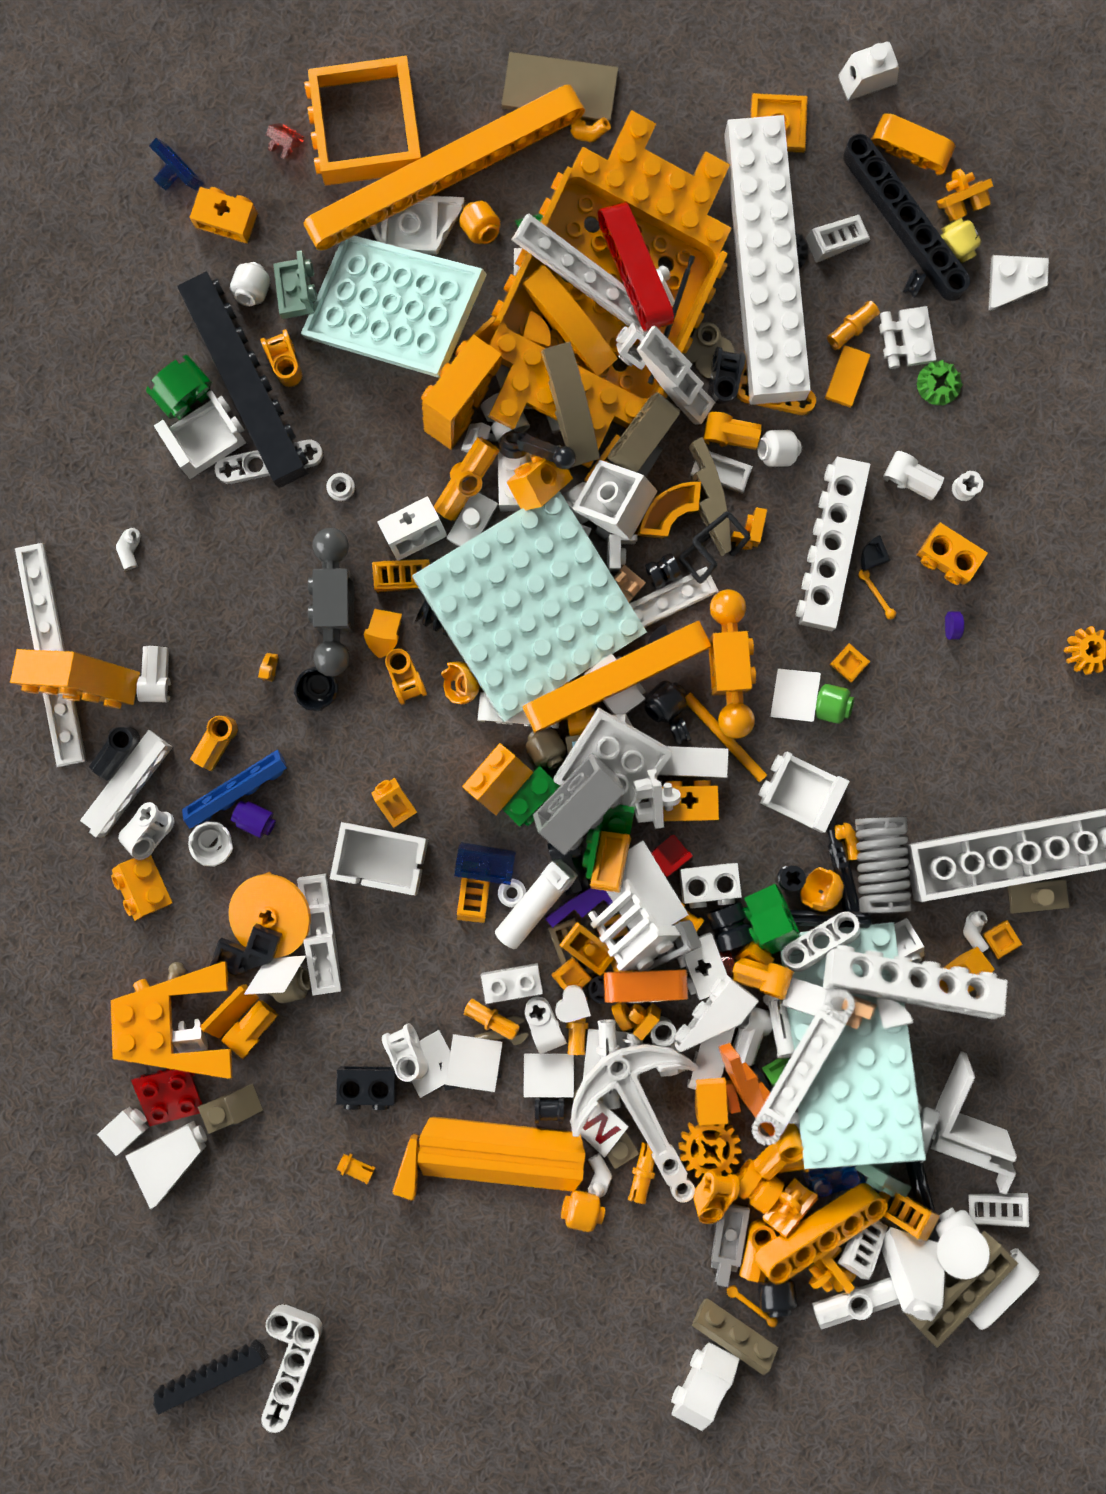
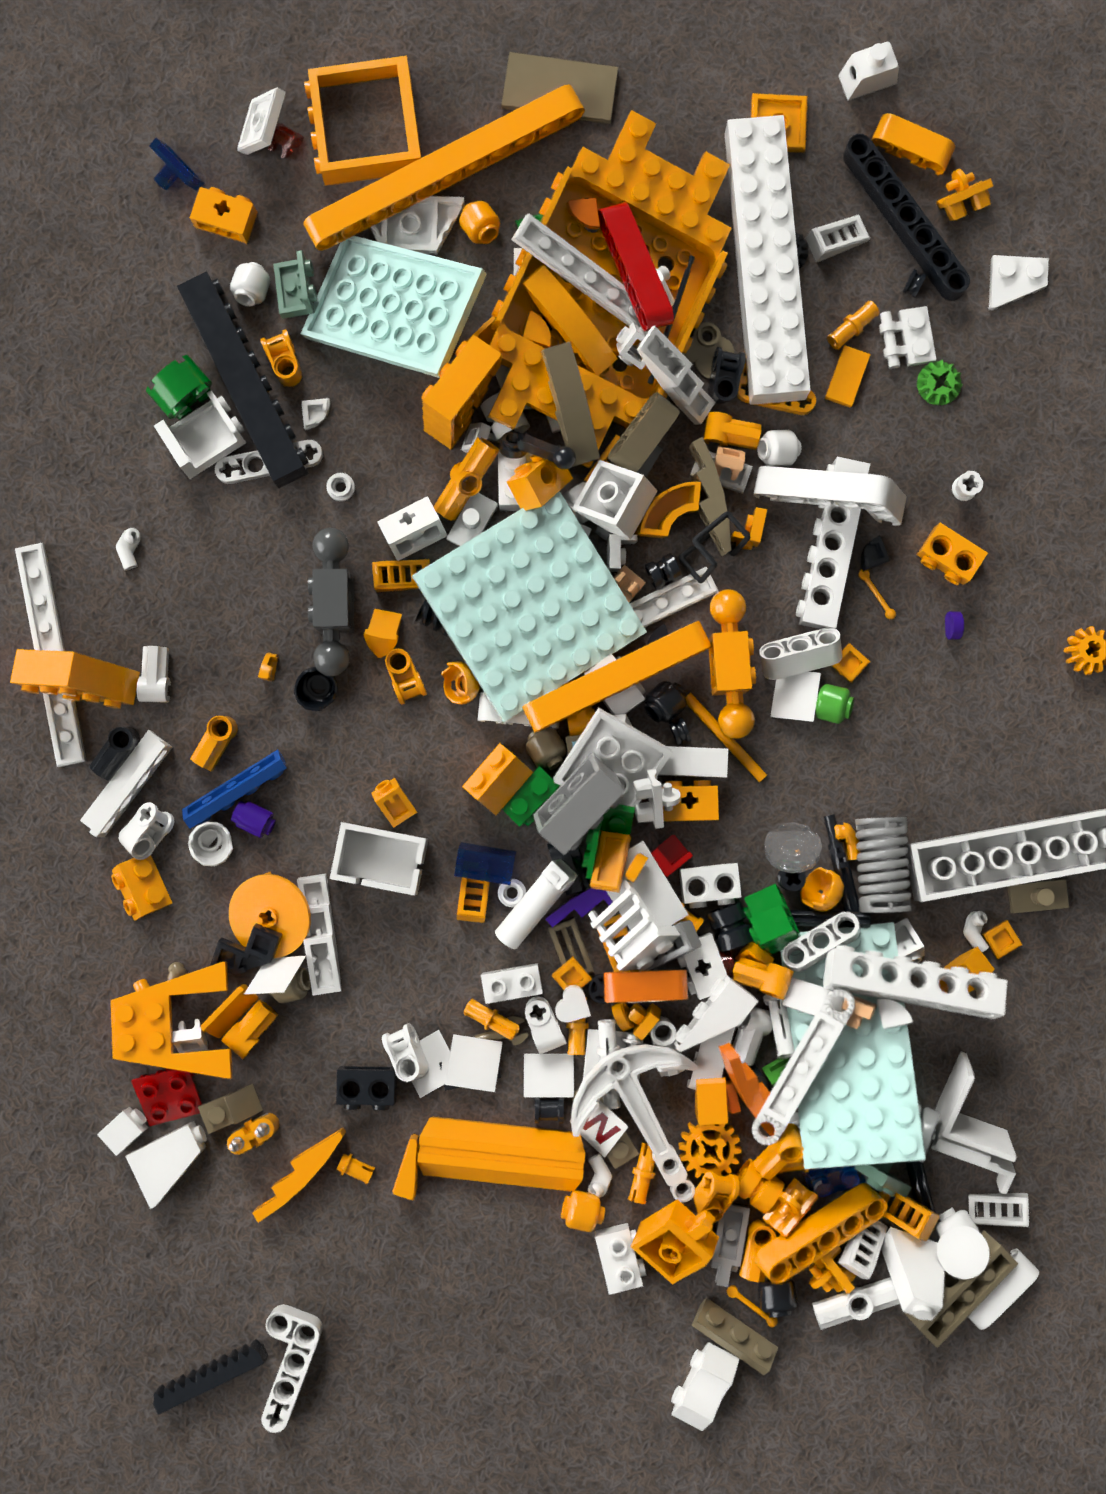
(253, 1133): none -> light orange piece
(261, 121): none -> white tile
(305, 1167): none -> light orange slope
(314, 412): none -> white tile
(584, 212): none -> orange tile
(587, 948): light orange slope -> none
(589, 133): light orange arm -> none
(618, 1259): none -> white brick
(636, 867): none -> light orange tile
(676, 1241): none -> light orange hinge
(731, 459): none -> light nougat tile
(792, 847): none -> clear tile
(801, 653): none -> white beam
(803, 792): white panel -> none
(841, 489): none -> white beam
(909, 474): white piece -> none
(961, 239): light yellow head -> none

